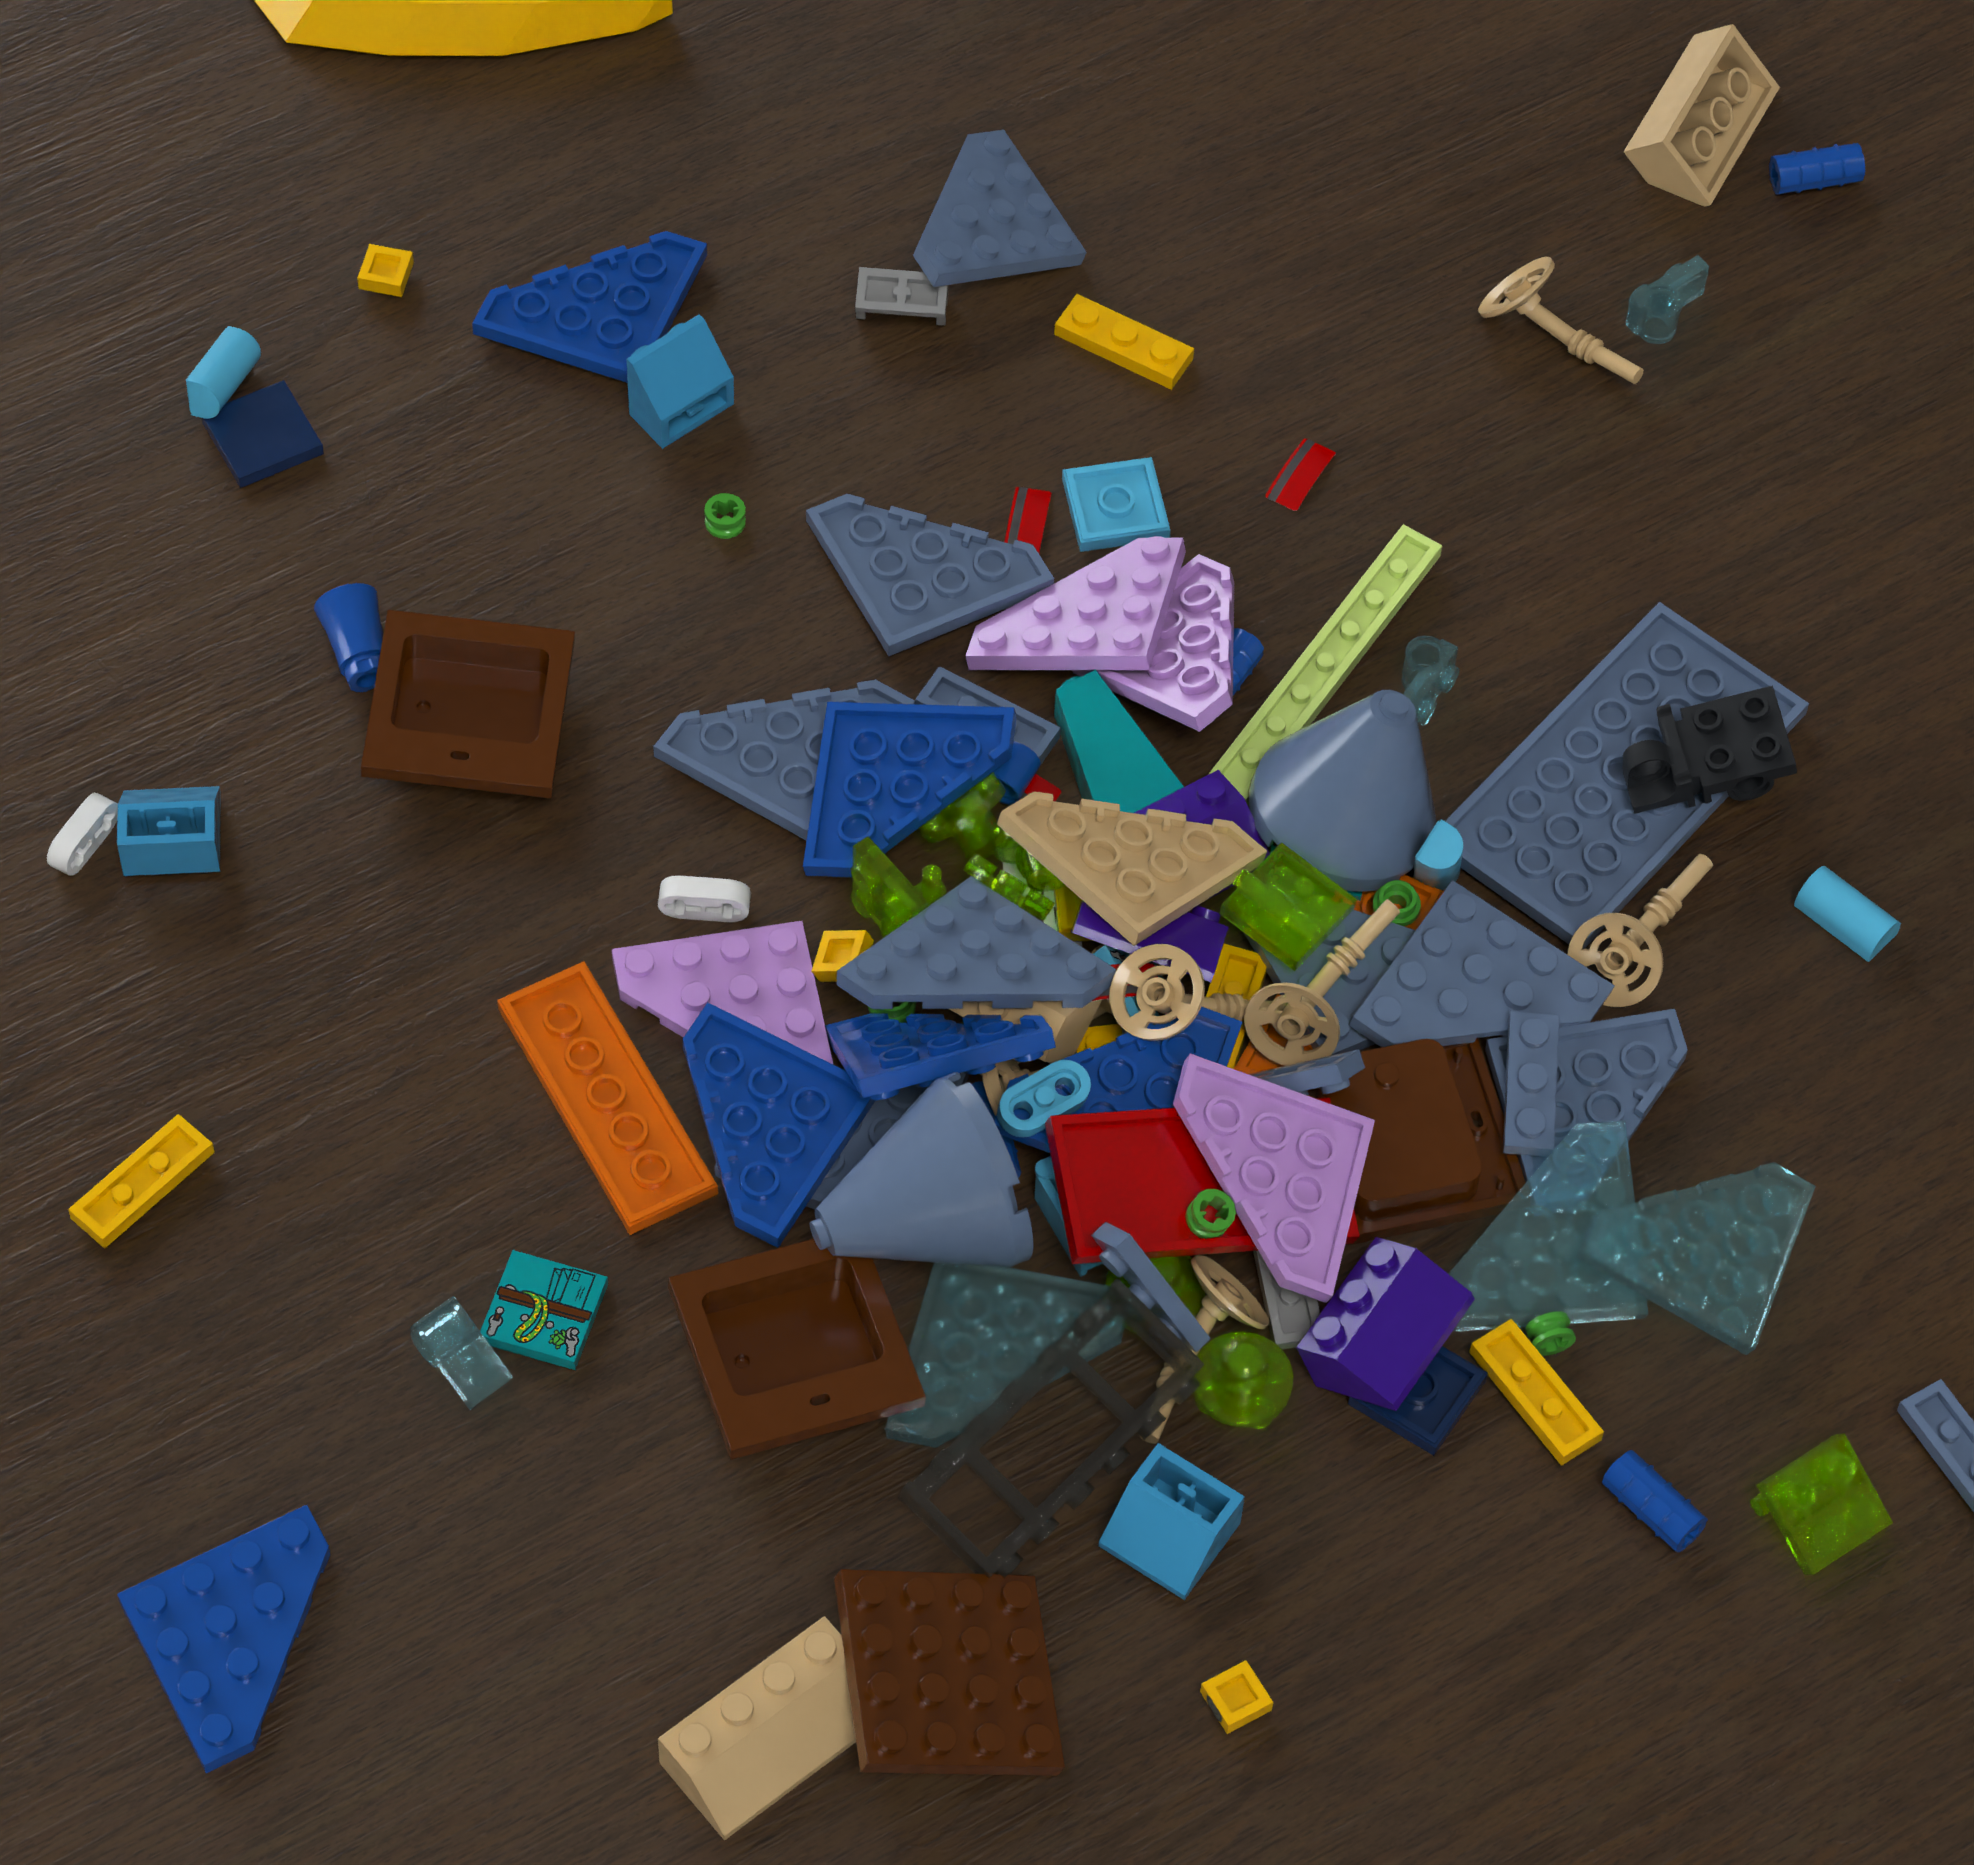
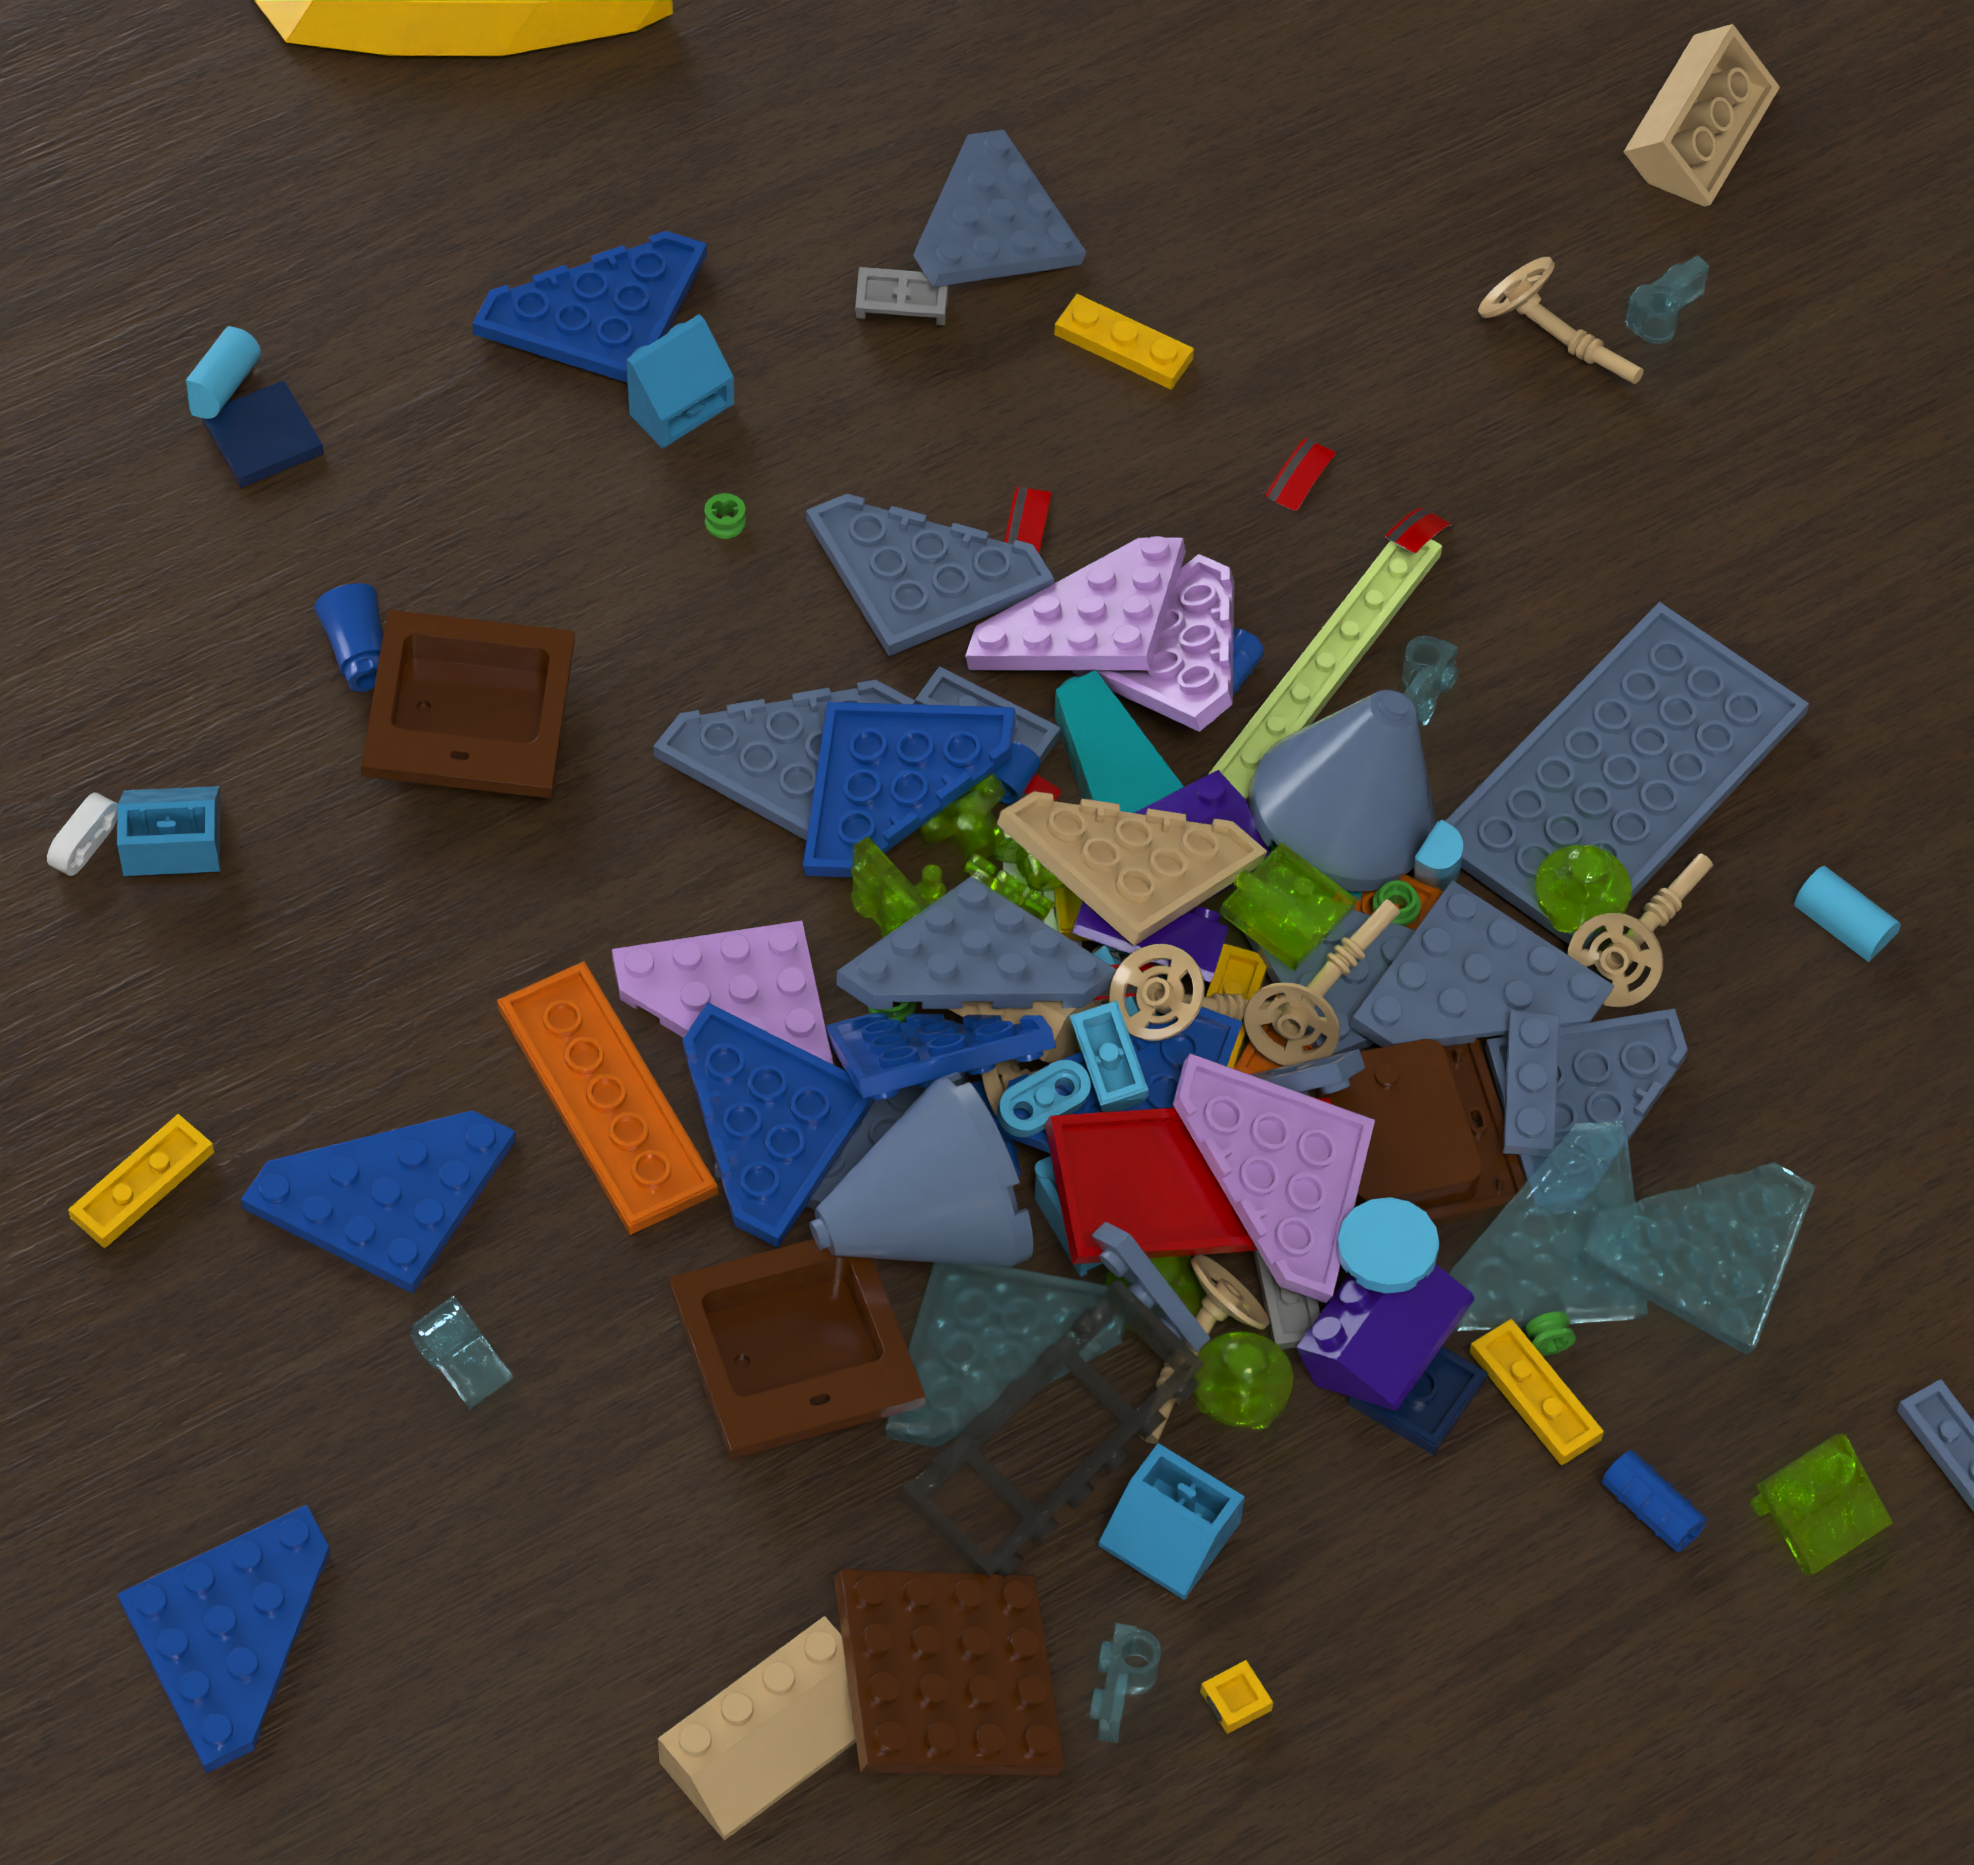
(384, 1196): none -> blue plate
(385, 270): yellow plate -> none
(544, 1309): teal tile -> none
(704, 898): white beam -> none
(837, 950): yellow plate -> none
(1110, 1057): none -> medium azure brick
(1115, 503): medium azure tile -> none
(1122, 1678): none -> clear light blue plate
(1218, 1200): bright green bush -> none
(1388, 1245): none -> medium azure tile
(1416, 529): none -> red sticker
(1580, 885): none -> clear neon green plate
(1715, 748): black plate -> none
(1817, 168): blue axle -> none

